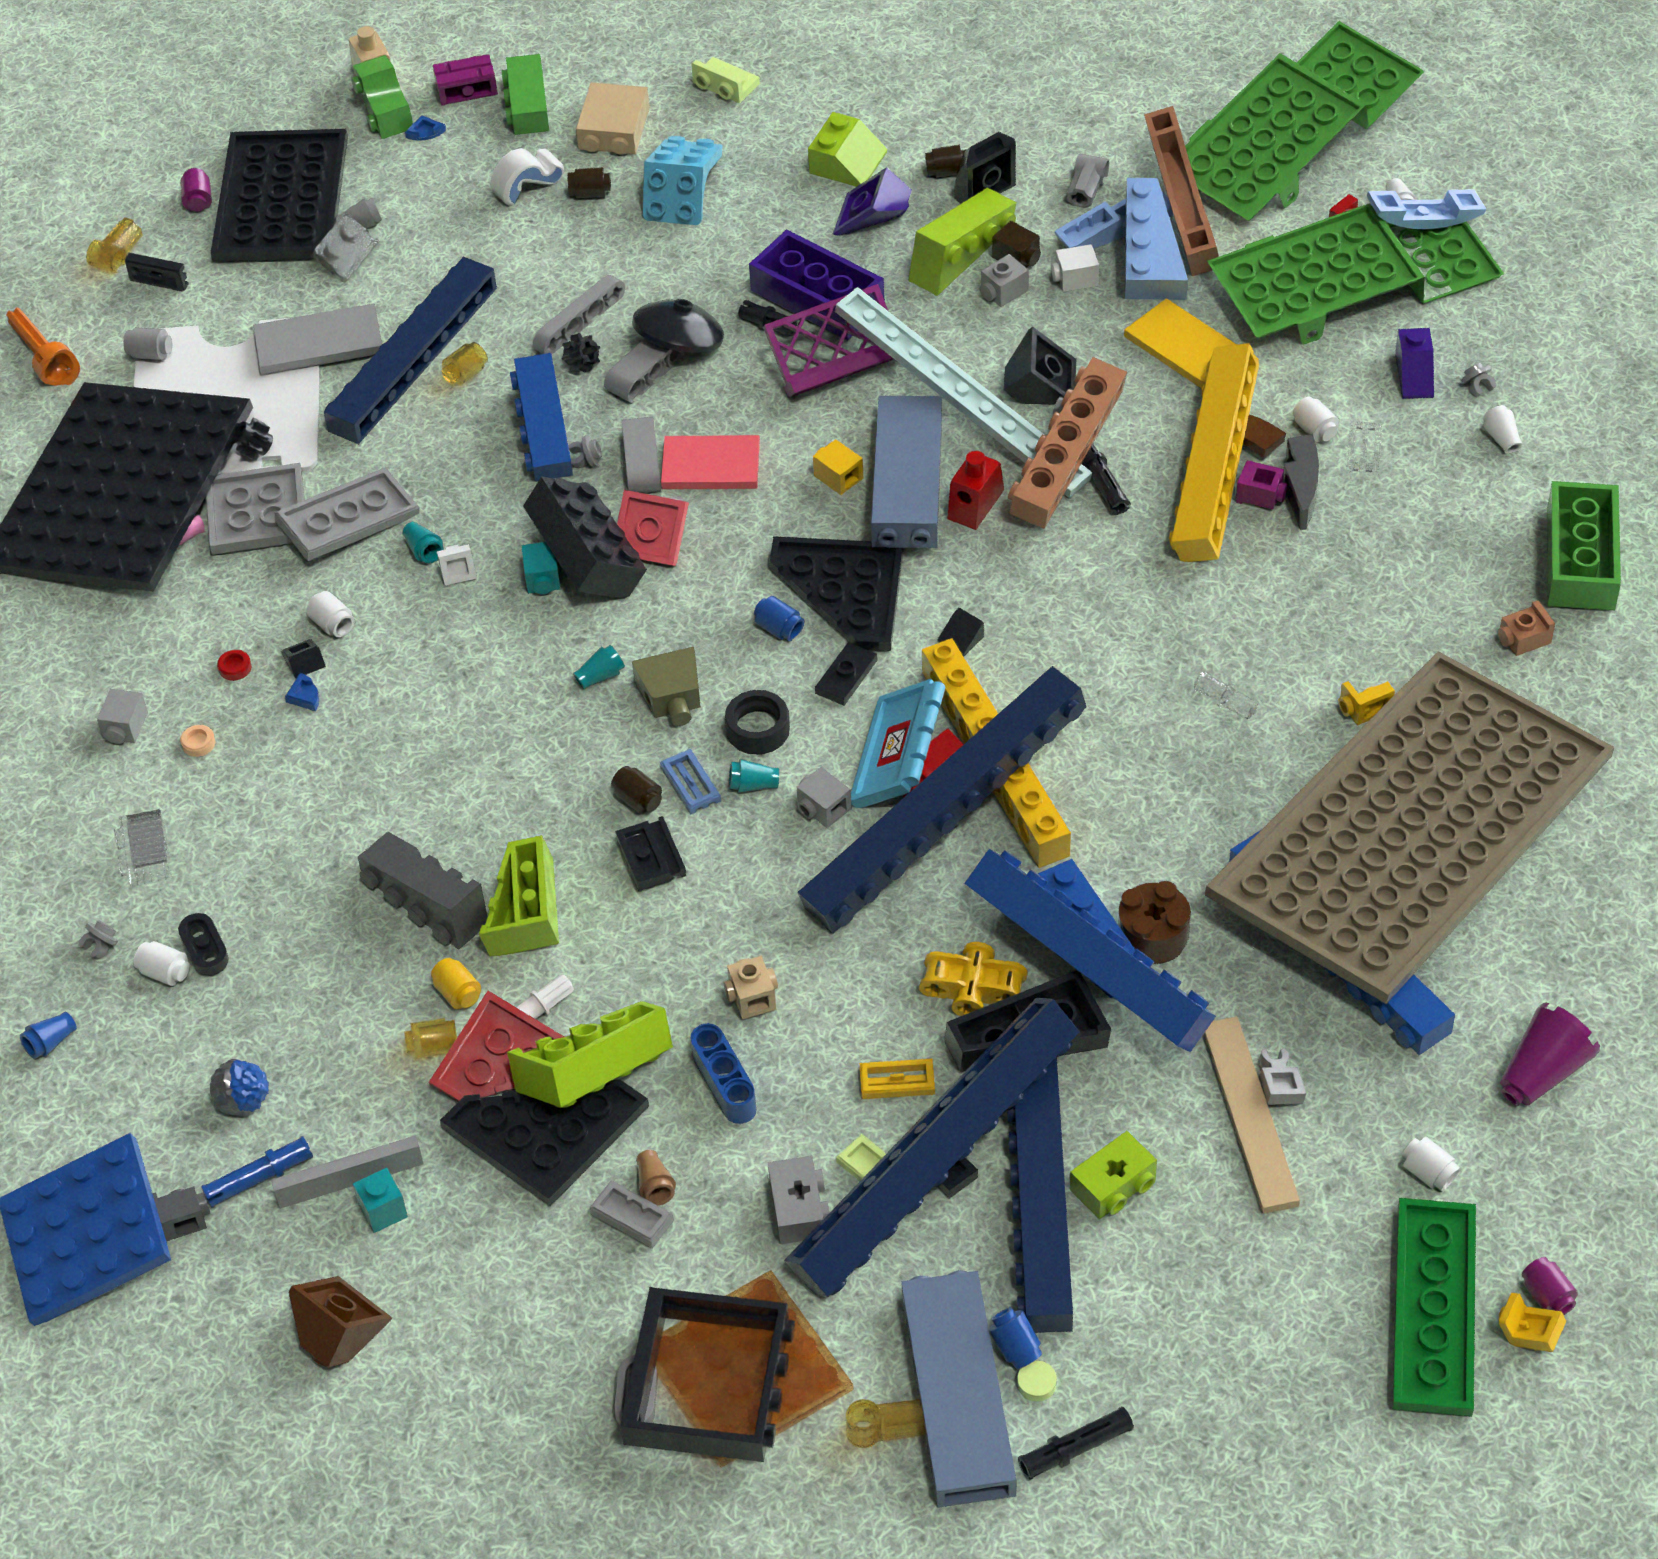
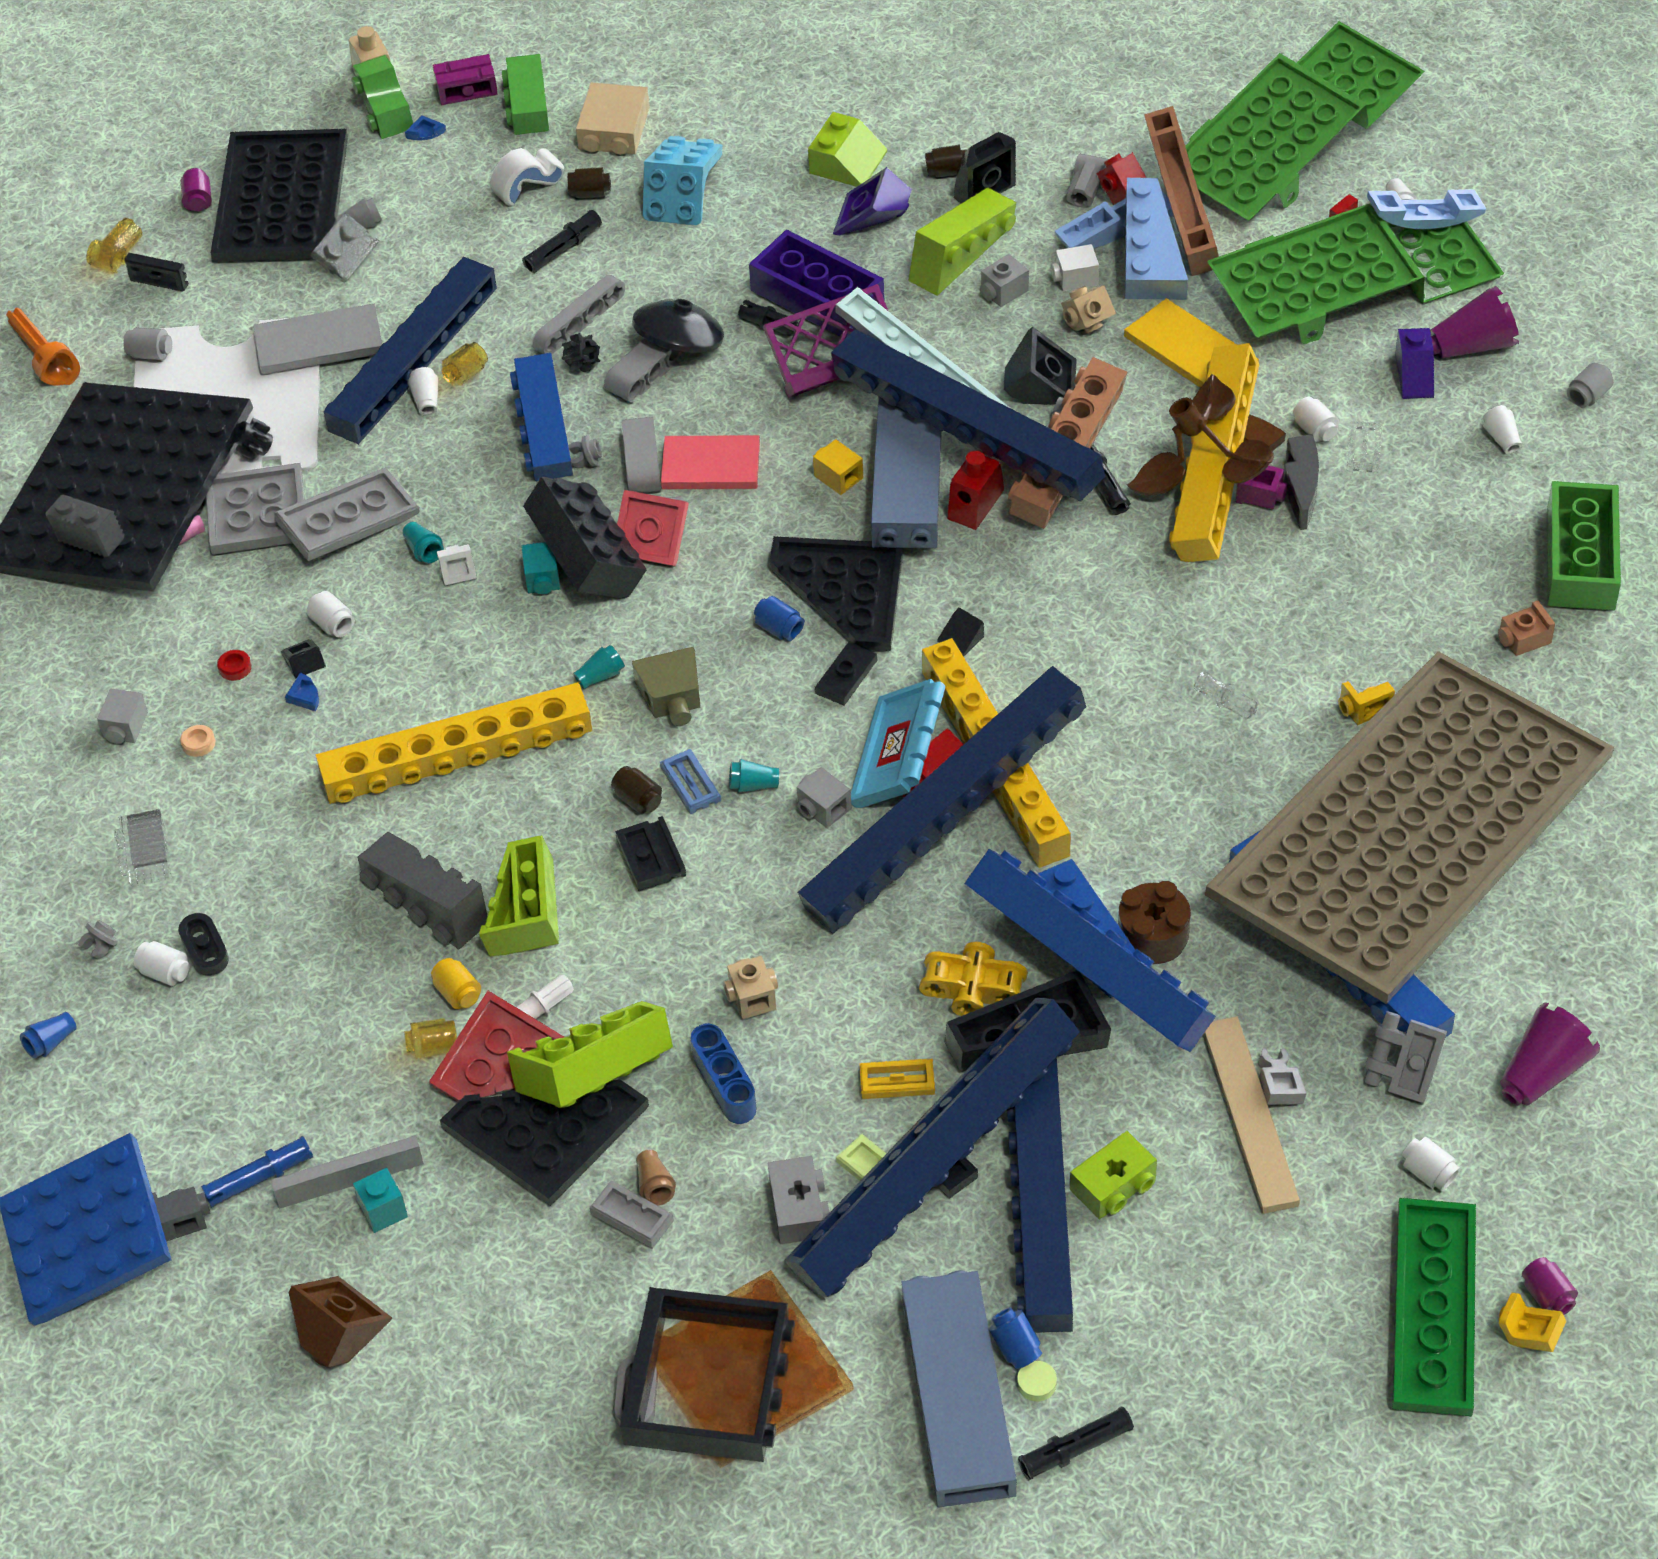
(85, 525): none -> dark grey brick
(238, 1087): piece -> none
(424, 388): none -> white cone
(454, 743): none -> yellow brick
(571, 234): none -> black pin
(724, 79): yellowish green bracket -> none
(763, 741): black tyre -> none
(888, 1421): clear yellow piece -> none
(968, 415): none -> dark blue brick
(1017, 242): dark brown brick -> none
(1087, 308): none -> tan brick
(1115, 175): none -> red brick
(1191, 416): none -> reddish brown plant
(1416, 1060): none -> light grey plate
(1476, 327): none -> magenta cone
(1478, 374): light grey plate -> none
(1590, 385): none -> light grey brick

